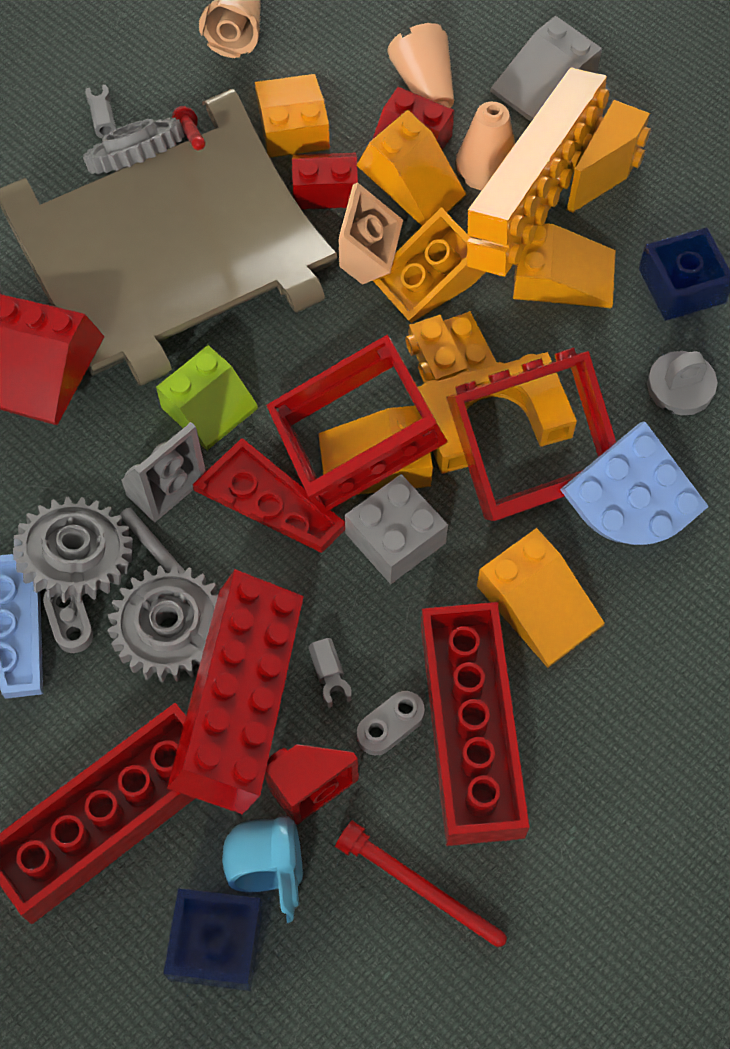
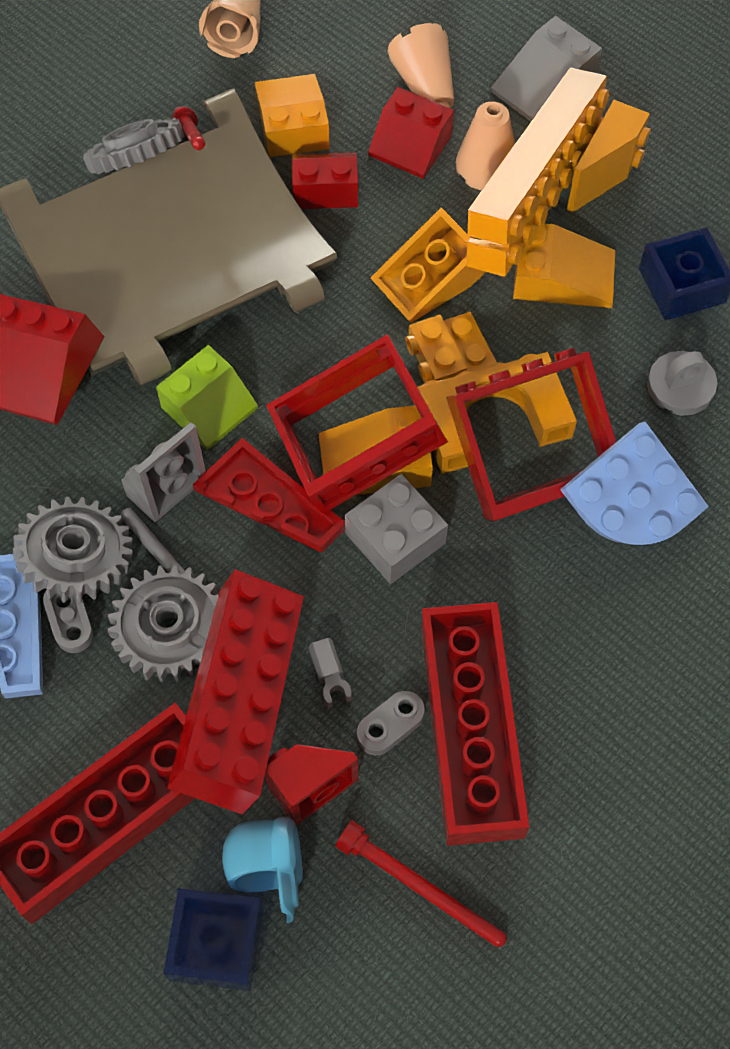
(101, 112): light grey bar -> none
(368, 236): light nougat slope -> none
(412, 168): light orange slope -> none
(540, 597): light orange slope -> none

